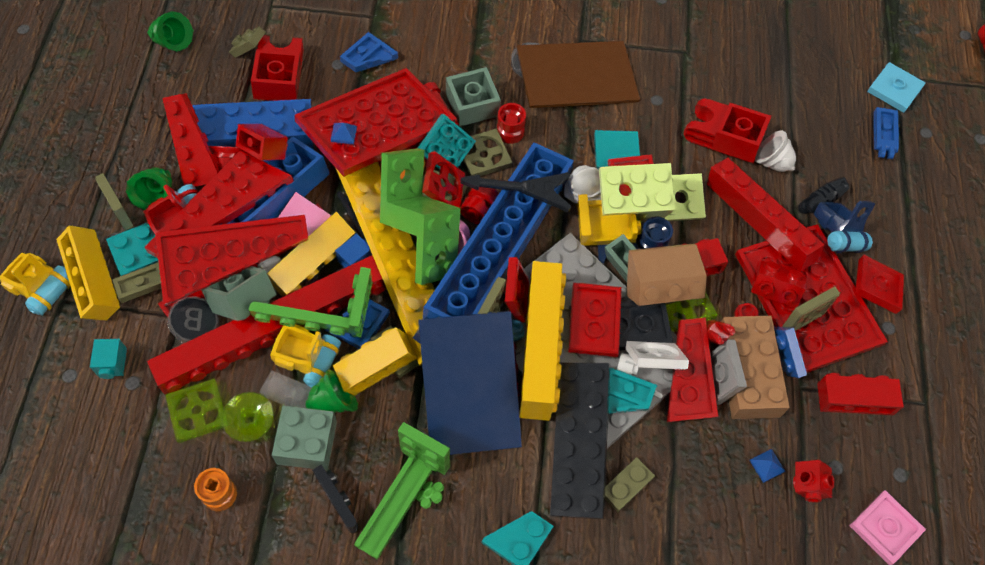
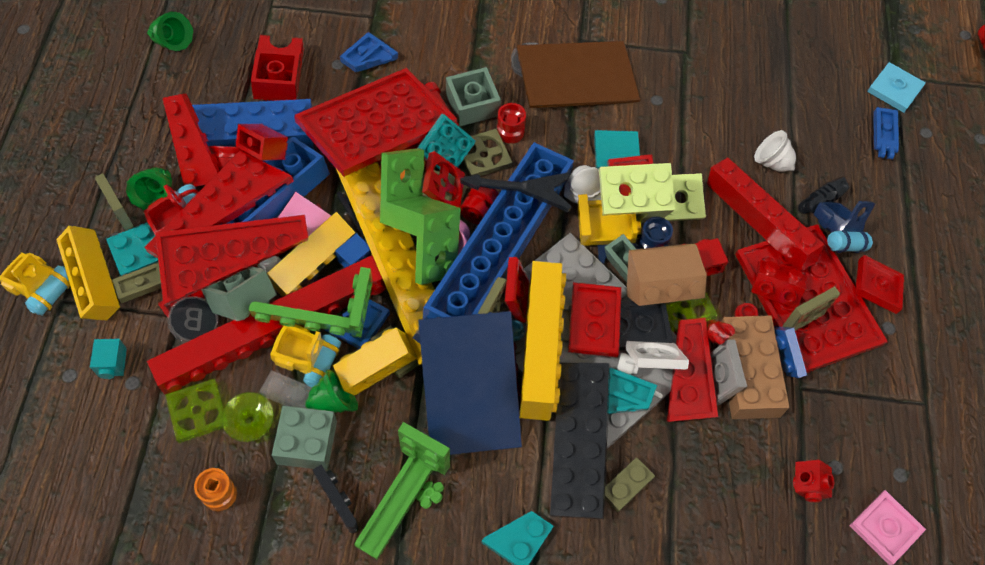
(247, 41): olive plate -> none
(344, 133): blue slope -> none
(728, 129): red brick -> none
(767, 465): blue slope -> none
(859, 394): red brick -> none

